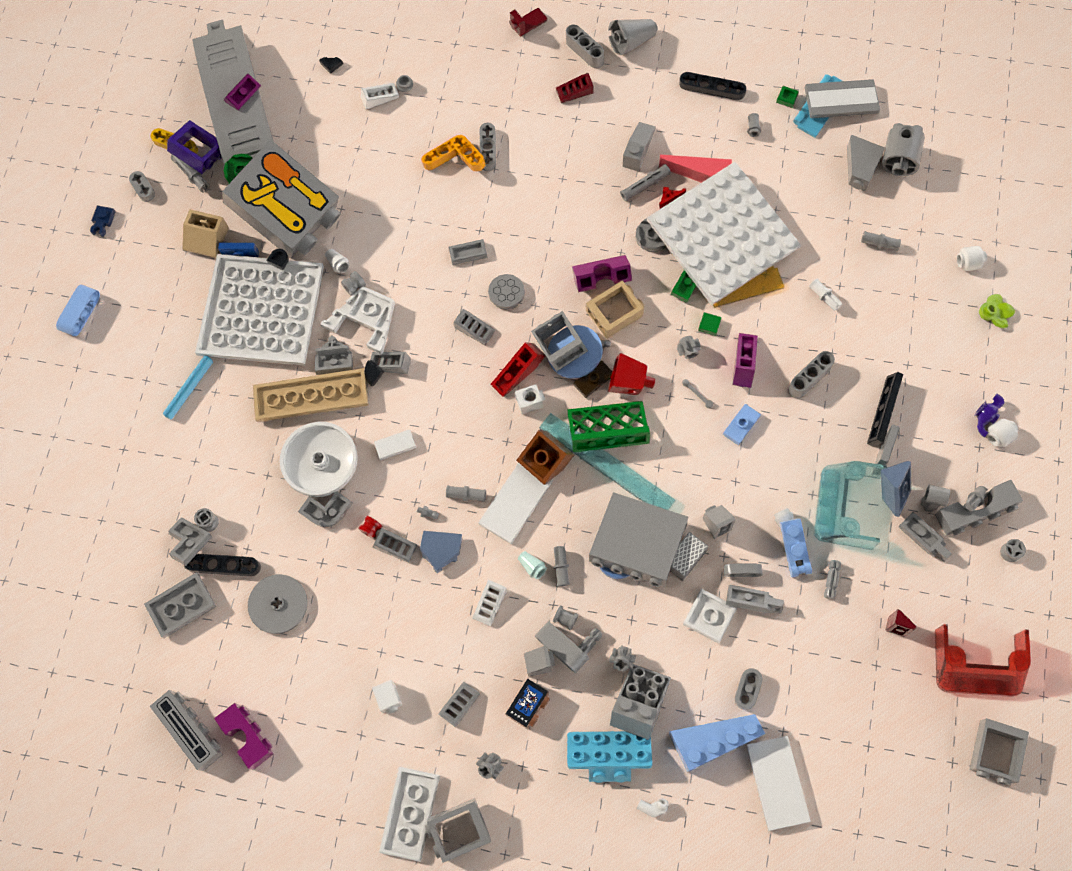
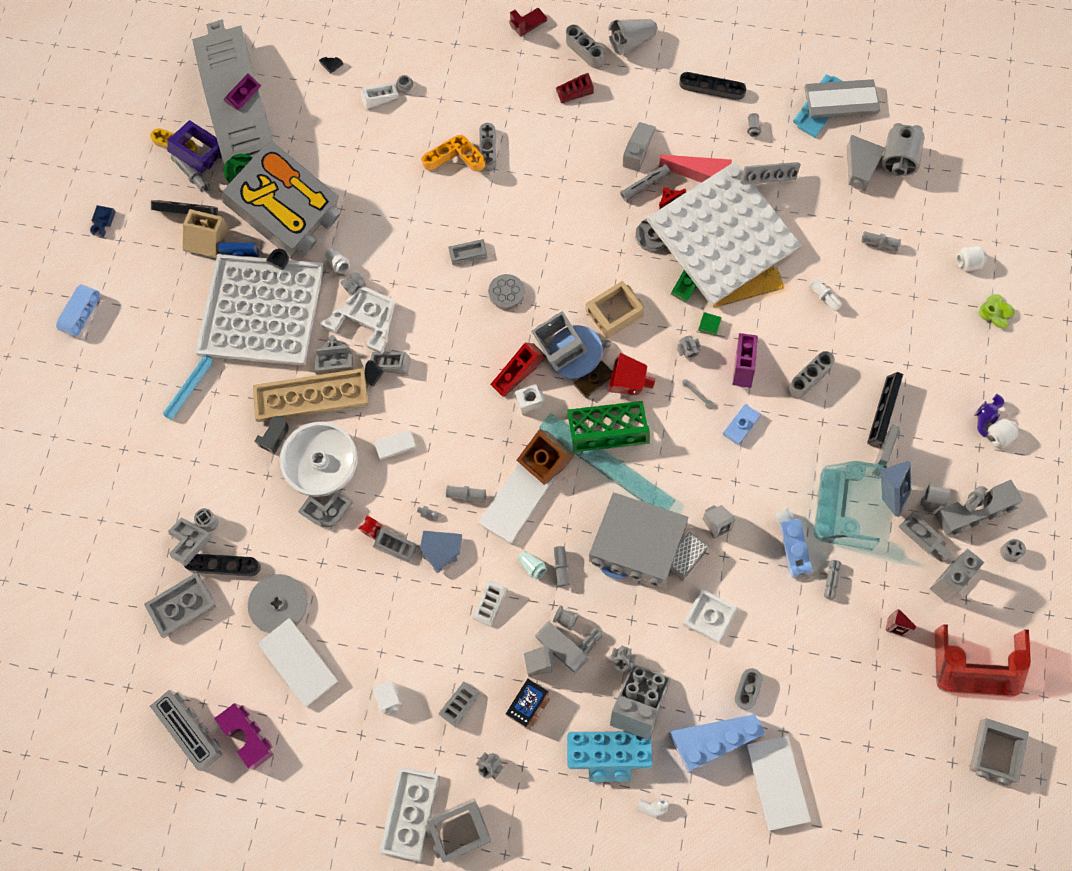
(140, 187): light grey beam -> none
(182, 208): none -> black beam
(274, 435): none -> dark grey leg
(297, 662): none -> white tile
(458, 324): light grey slope -> none
(590, 273): magenta arch -> none
(743, 570): light grey beam -> none
(753, 600): light grey hinge -> none
(770, 173): none -> light grey bracket
(787, 96): green tile -> none
(956, 575): none -> light grey window

